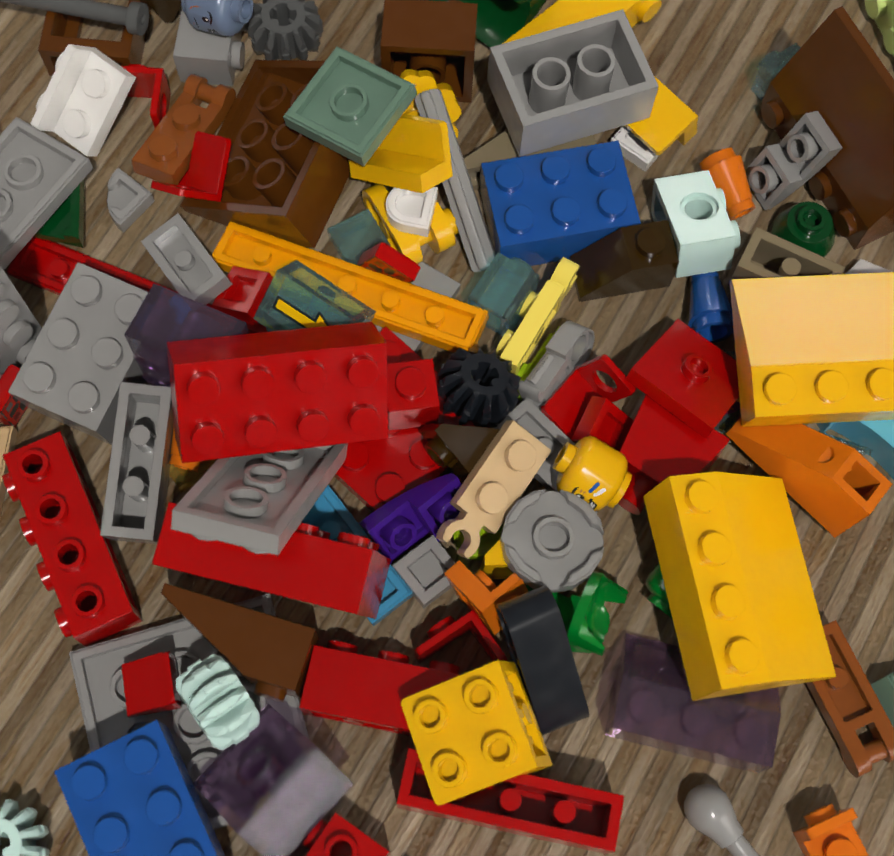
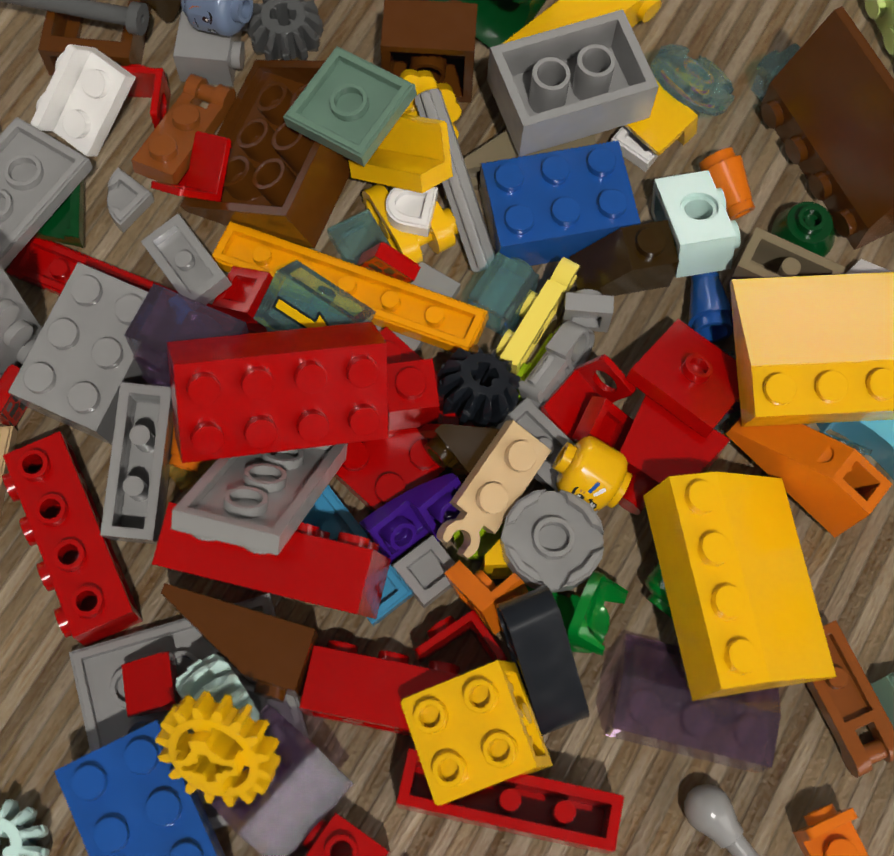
(218, 749): none -> yellow gear
(588, 309): none -> light grey plate
(692, 82): none -> clear light blue tile
(793, 161): light grey slope -> none

